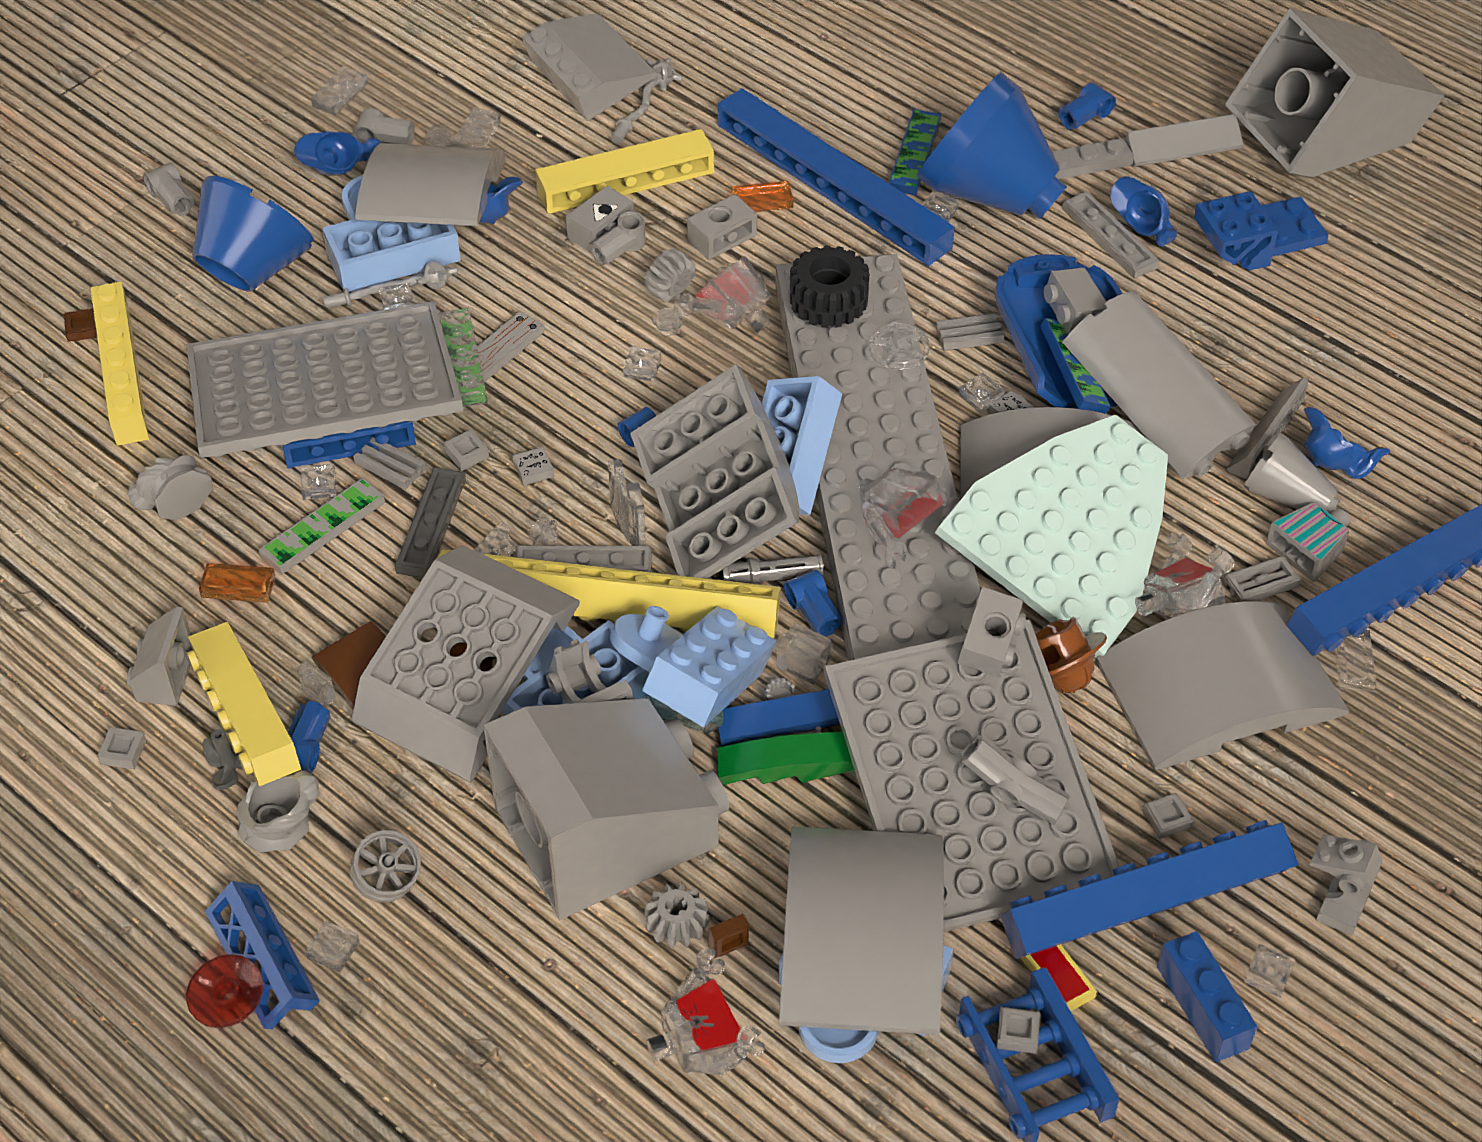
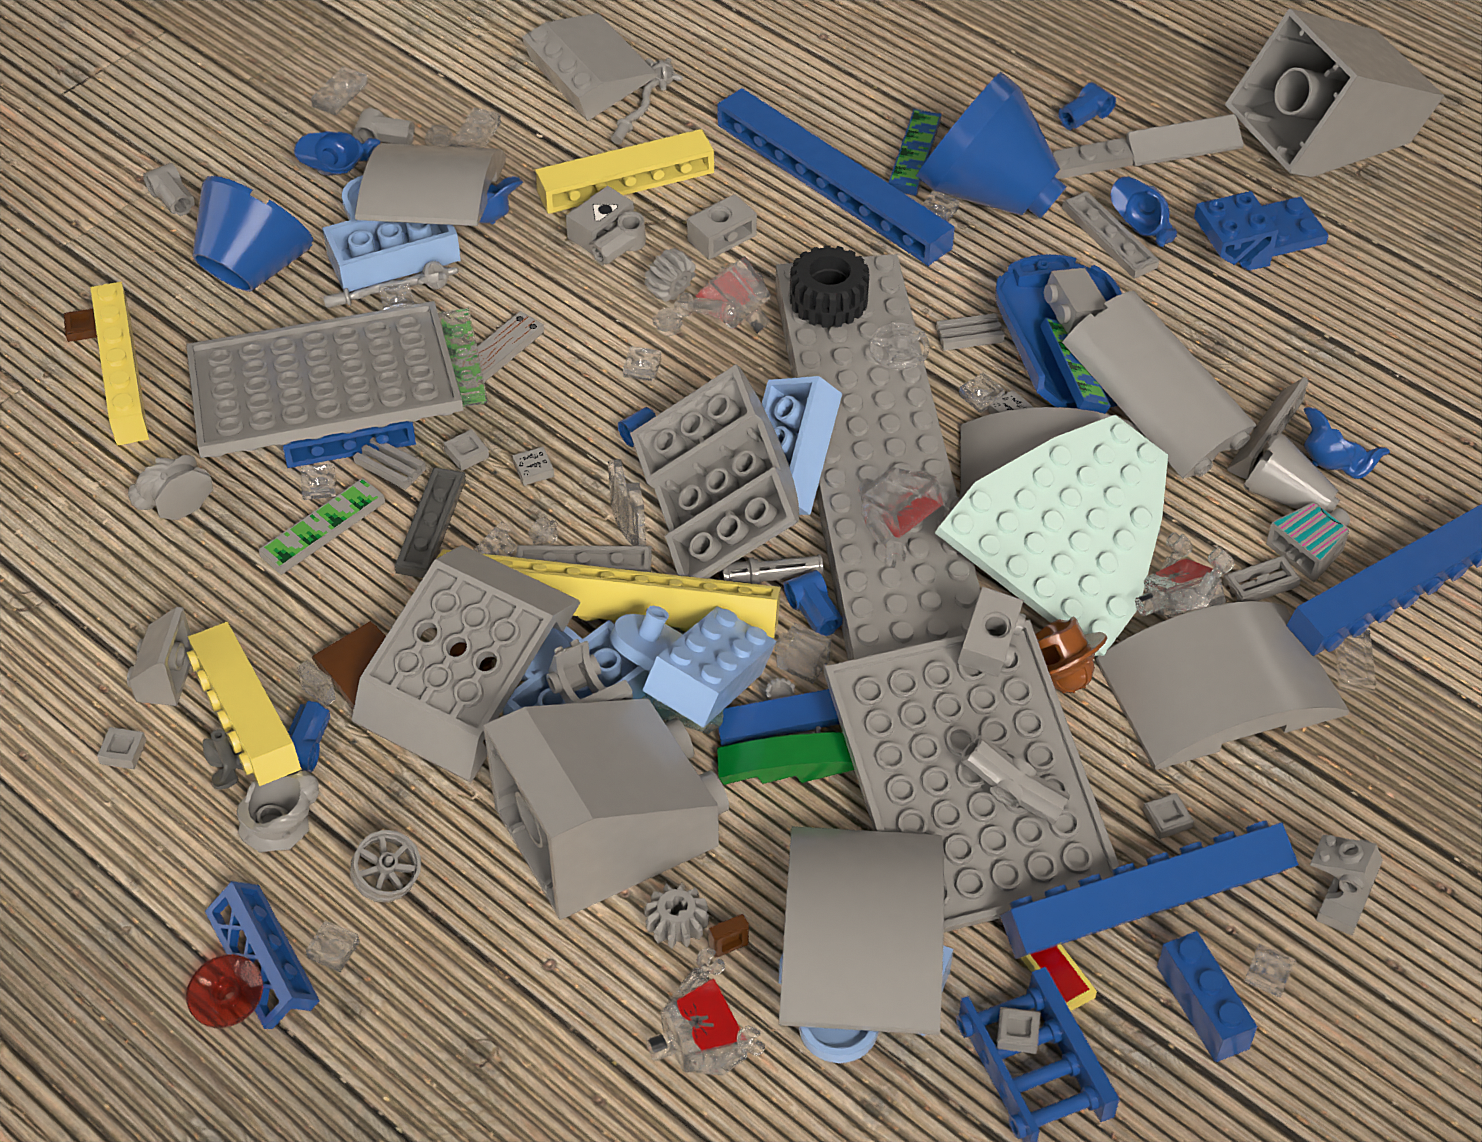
(237, 582): clear orange piece -> none
(765, 195): clear orange tile -> none

